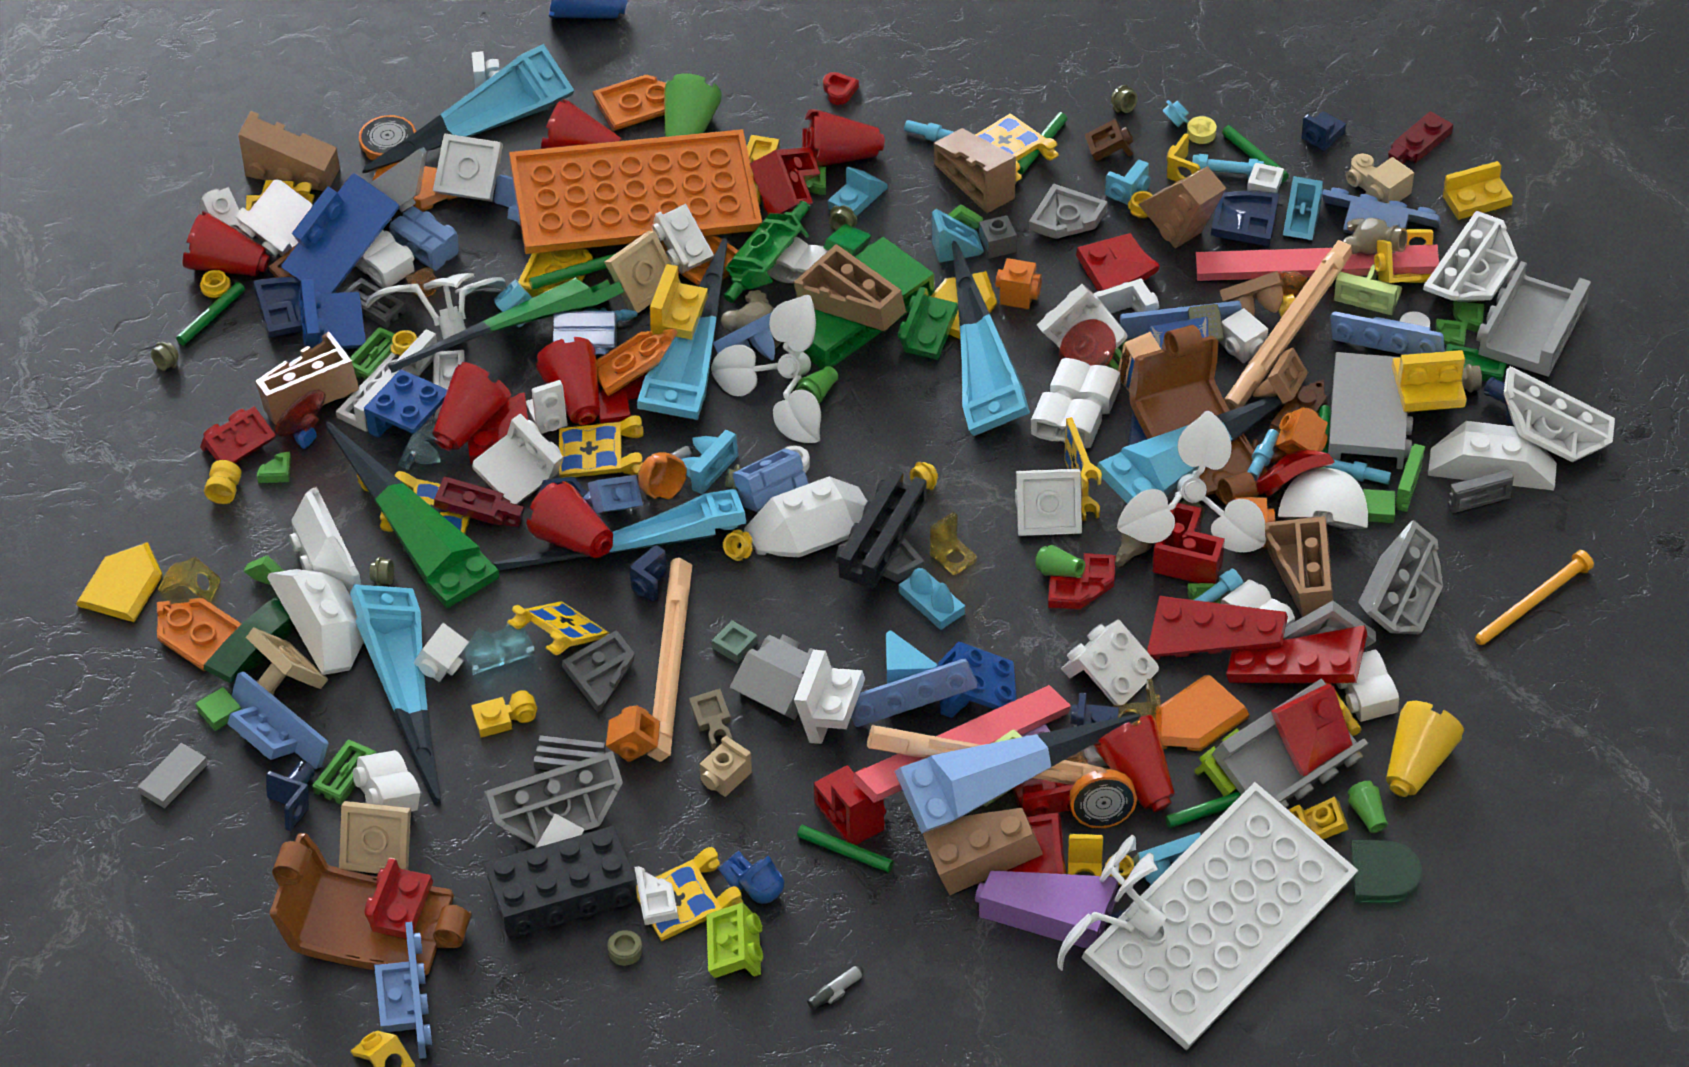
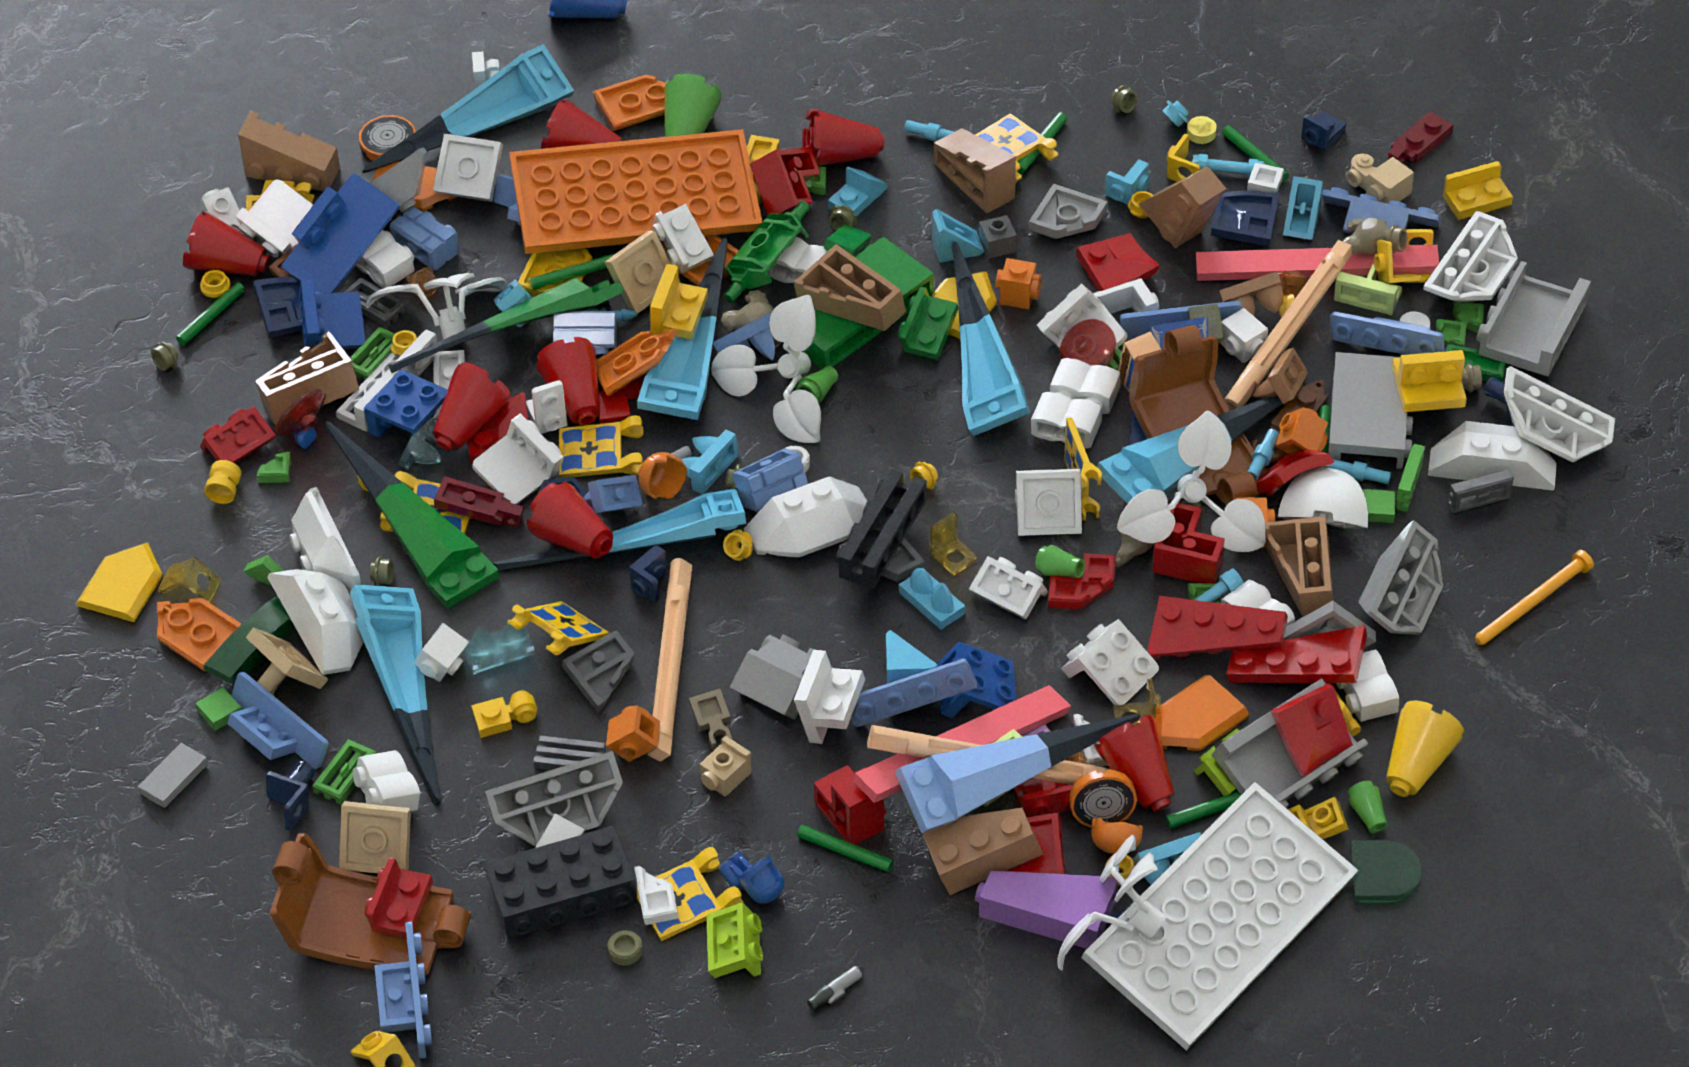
(734, 641): sand green tile -> none
(839, 87): red tile -> none
(966, 216): bright green tile -> none
(1007, 587): none -> white bracket
(1085, 854): yellow bracket -> none
(1086, 714): dark blue bracket -> none
(1109, 139): reddish brown bracket -> none
(1111, 836): none -> orange hair

